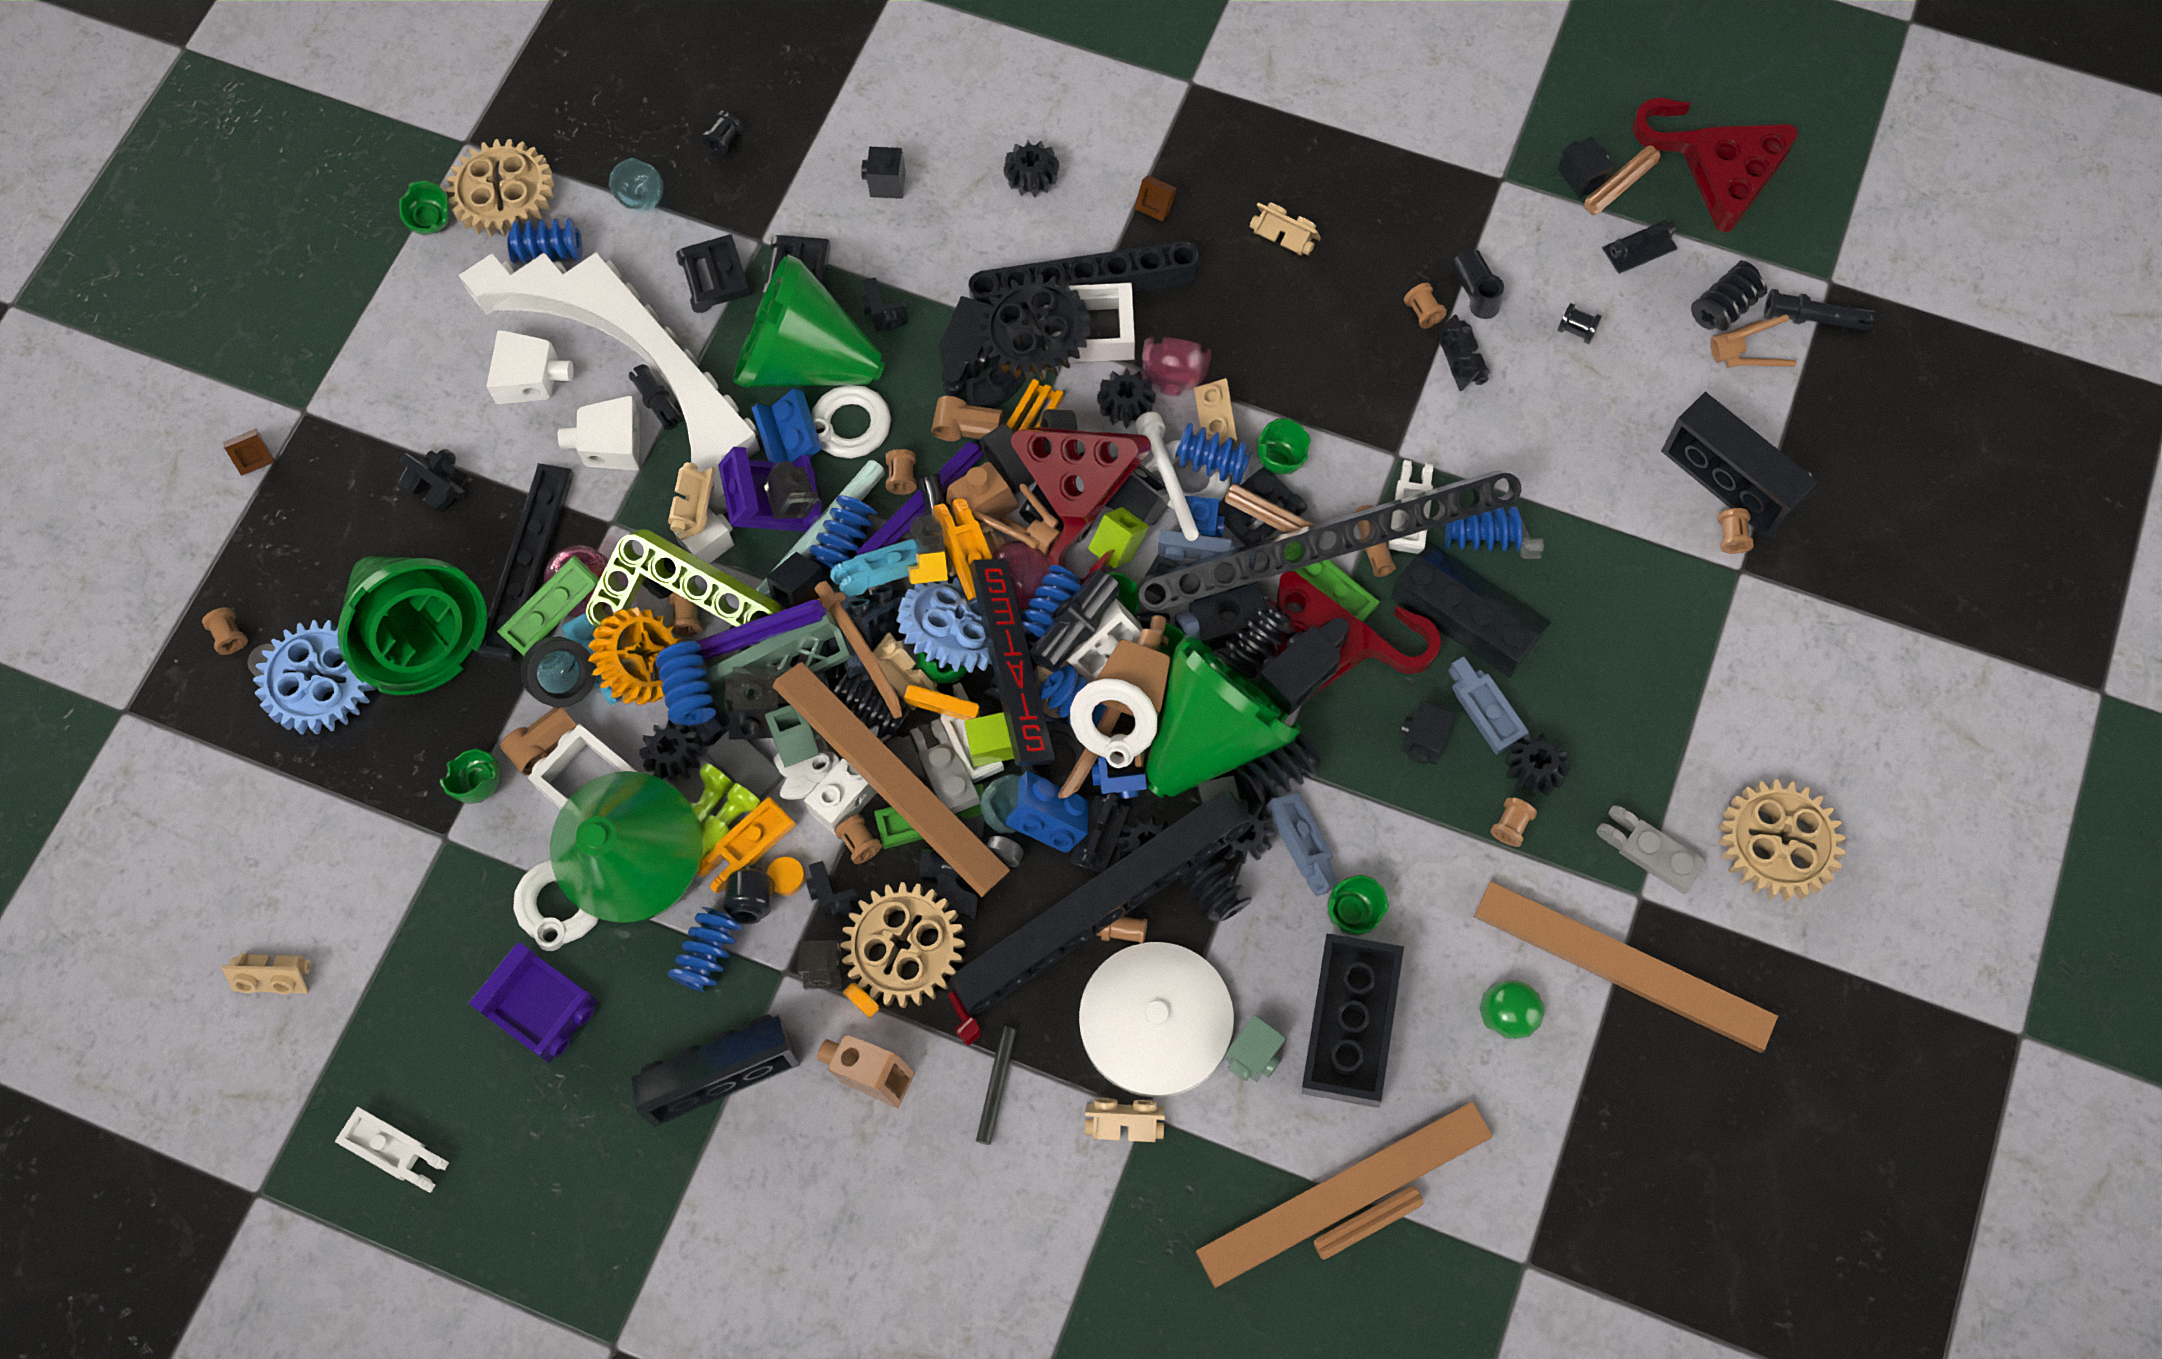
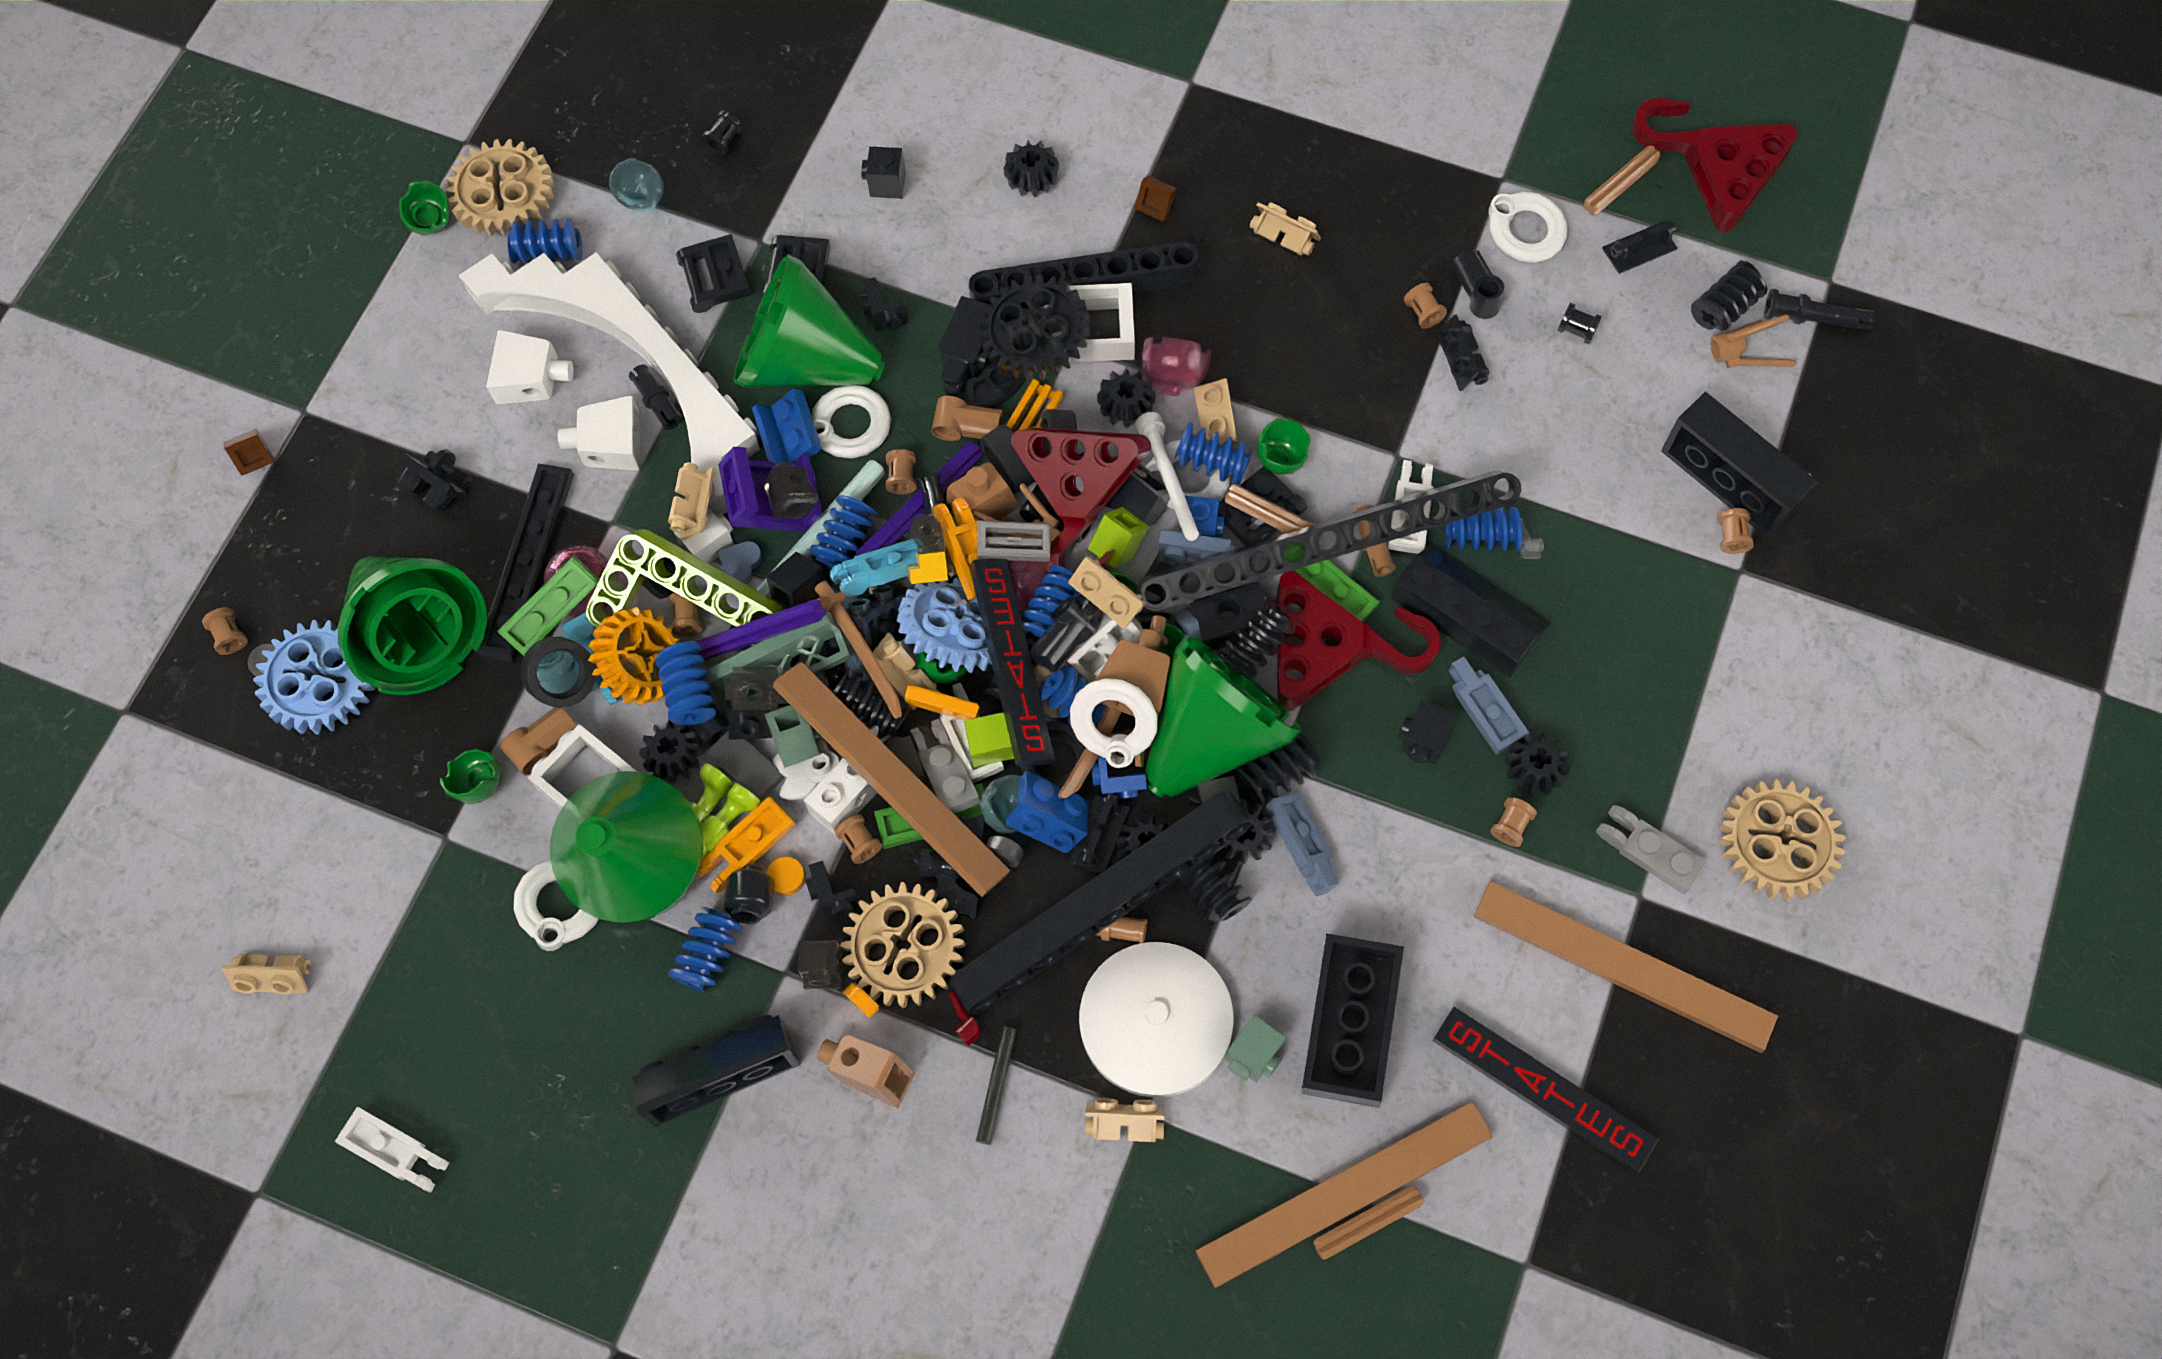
(534, 1003): dark purple panel -> none
(741, 560): none -> sand blue tile
(1013, 554): none -> light grey tile
(1106, 592): none -> tan hinge
(1304, 665): black hinge -> none
(1357, 905): green hair -> none
(1512, 1009): green hair -> none
(1532, 202): none -> white piece
(1546, 1090): none -> black tile
(1585, 166): black brick -> none

